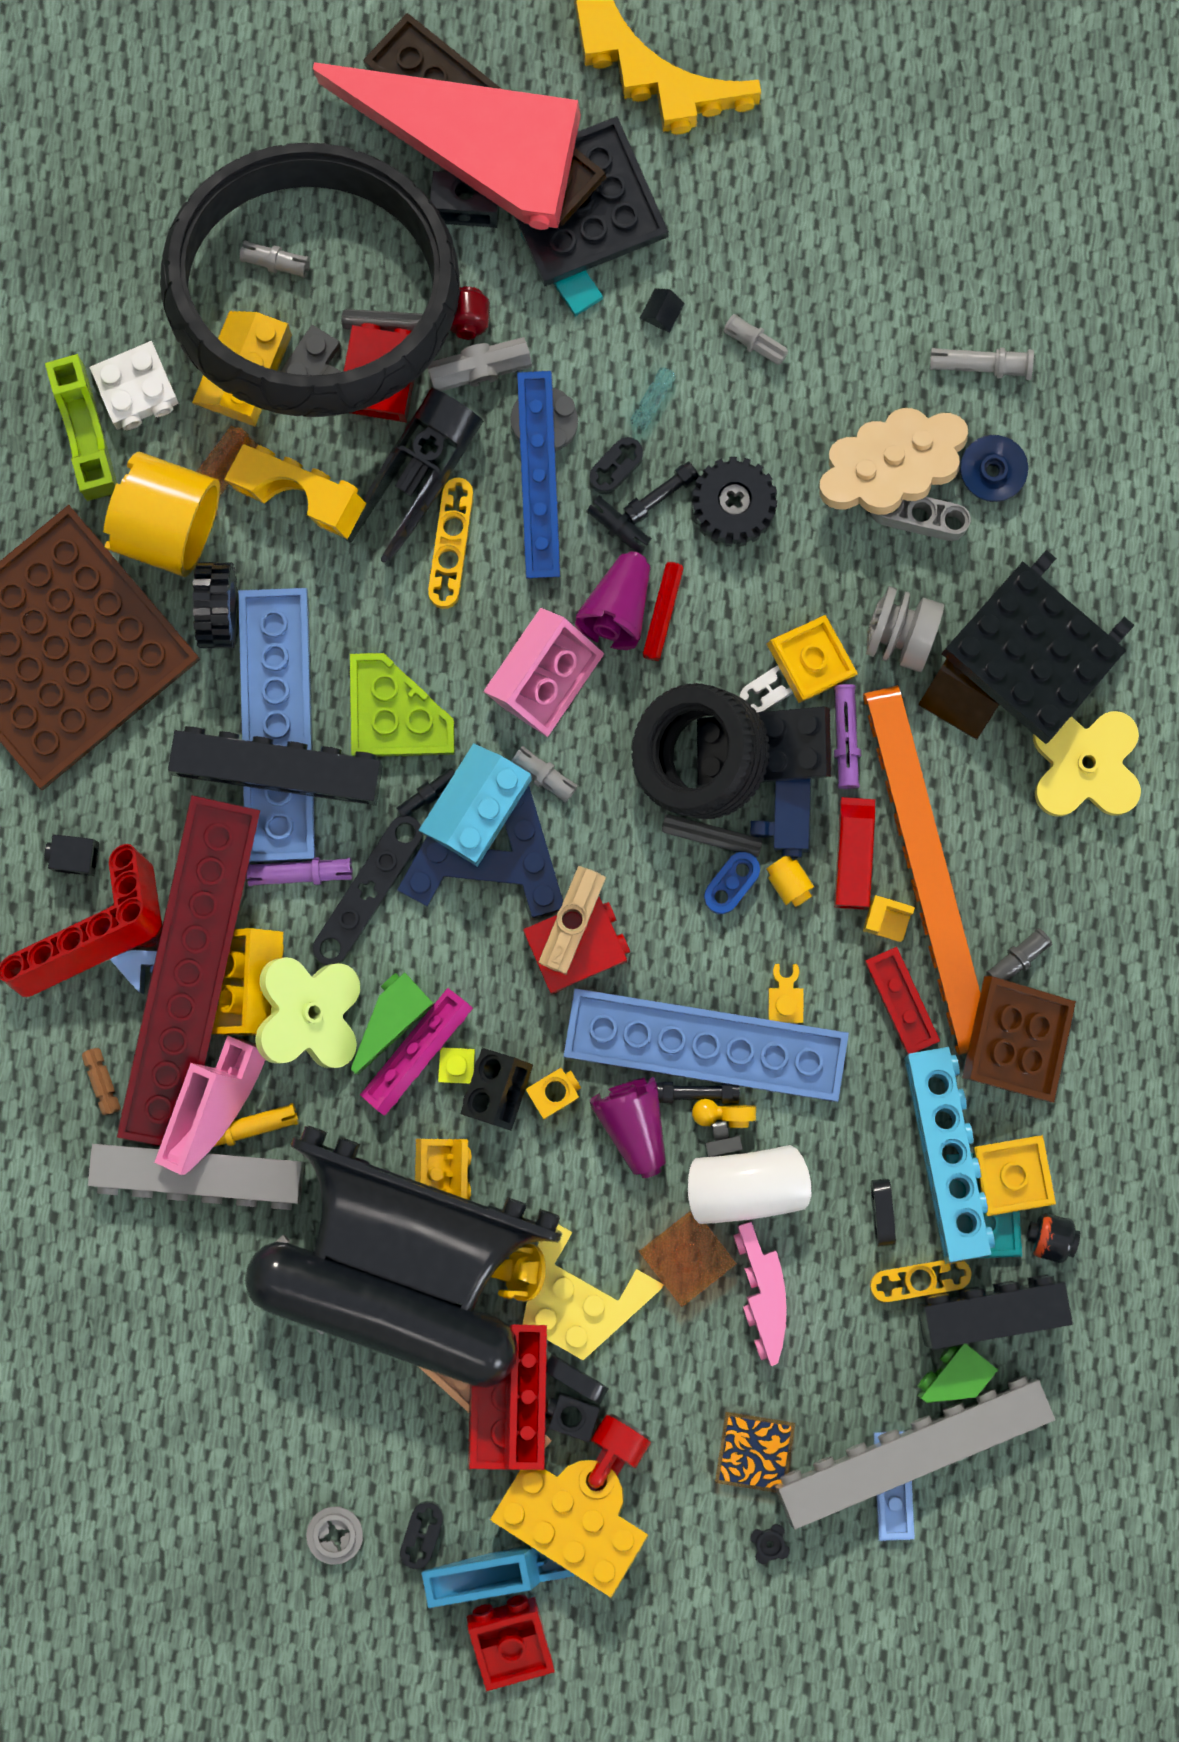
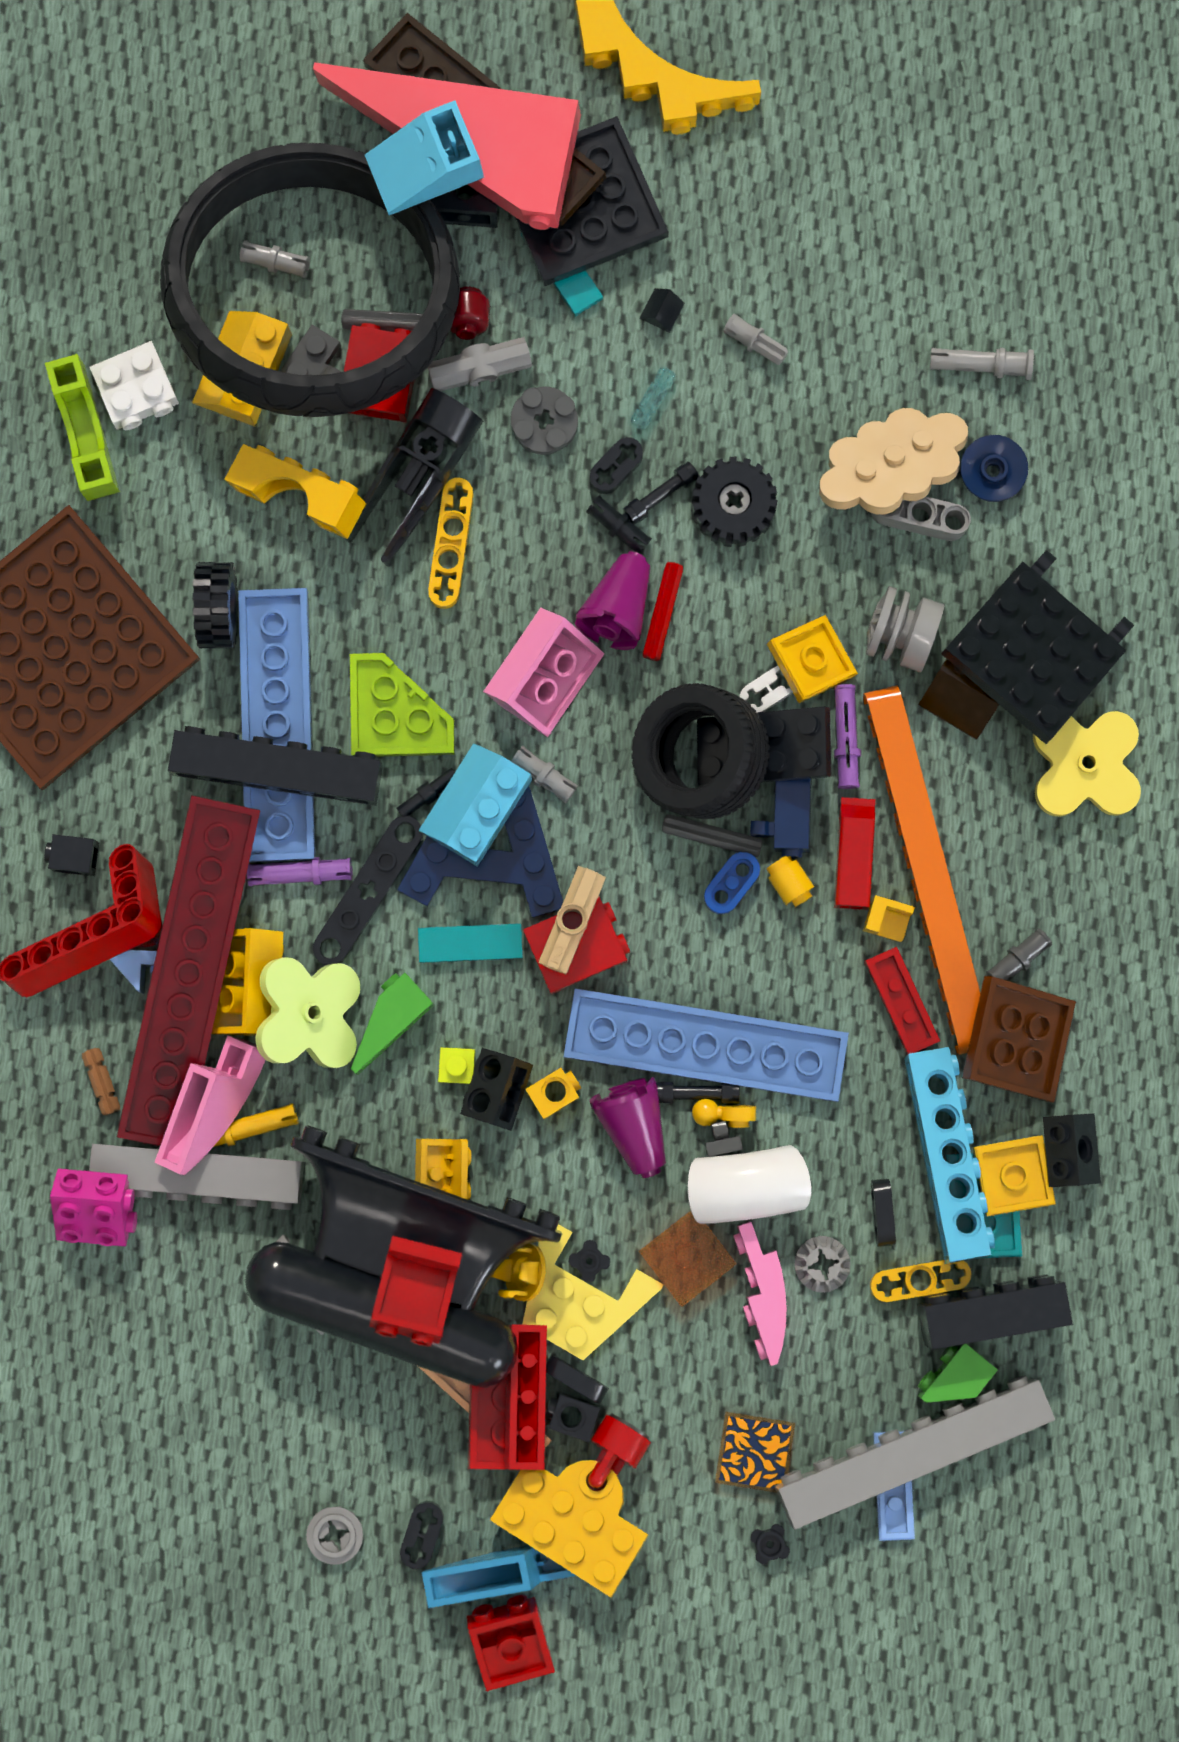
(92, 1207): none -> dark pink brick
(161, 514): yellow brick -> none
(224, 454): clear orange hinge -> none
(415, 1291): none -> red panel
(416, 1051): dark pink plate -> none
(425, 159): none -> medium azure slope
(470, 943): none -> teal tile
(538, 474): blue plate -> none
(589, 1251): none -> black plate
(785, 1002): yellow plate -> none
(808, 1255): none -> light grey gear
(1053, 1238): black head -> none
(1071, 1150): none -> black brick

